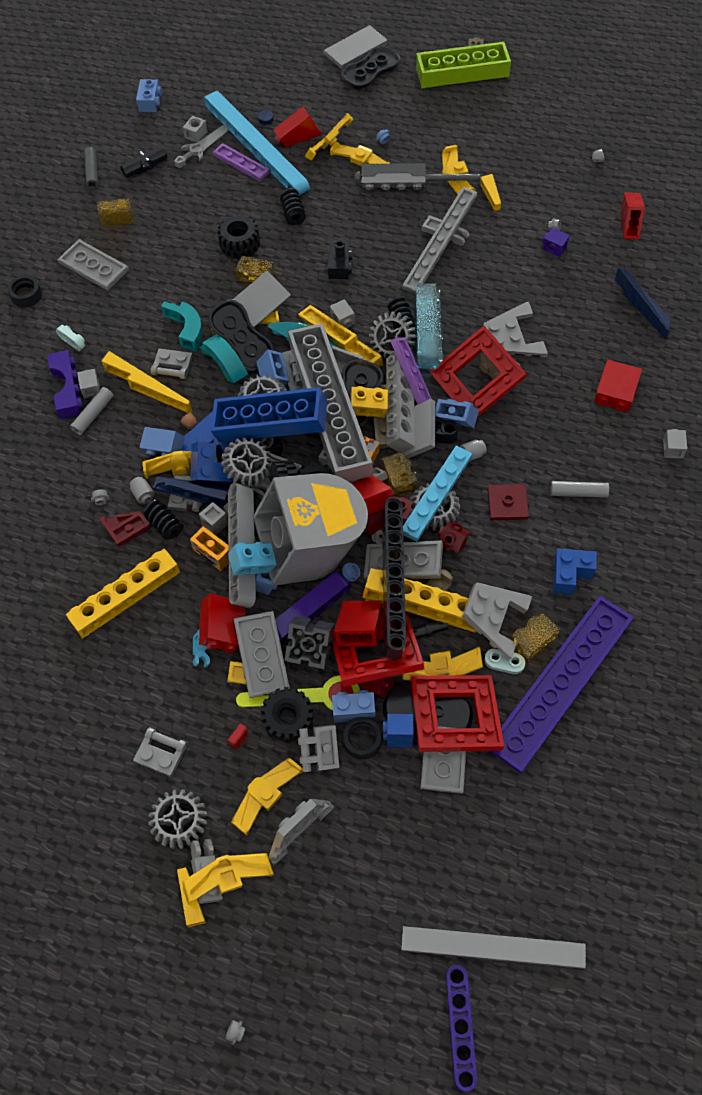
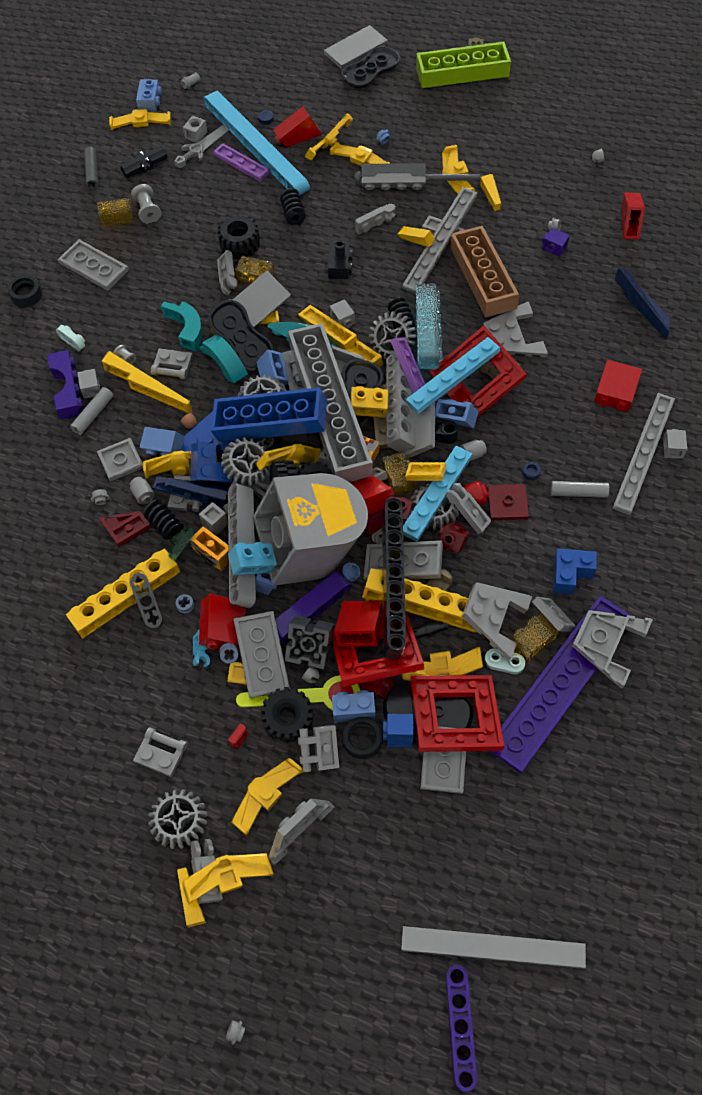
(120, 459): none -> light grey tile
(125, 354): none -> light grey bush
(140, 118): none -> yellow plate
(142, 195): none -> light grey piece
(156, 612): none -> dark grey beam
(179, 542): none -> clear green wing
(180, 600): none -> sand blue bush
(190, 80): none -> light grey pin
(226, 272): none -> light grey hinge
(233, 658): none -> sand blue bush
(296, 453): none -> yellow plate
(309, 674): none -> light grey hinge
(374, 218): none -> light grey hinge
(416, 235): none -> yellow piece
(426, 471): none -> yellow plate
(453, 375): none -> medium azure plate
(468, 508): none -> light grey hinge
(478, 492): none -> red head
(484, 271): none -> medium nougat brick
(531, 470): none -> dark blue tile
(554, 614): none -> light grey tile
(600, 638): none -> light grey wing
(643, 454): none -> light grey tile

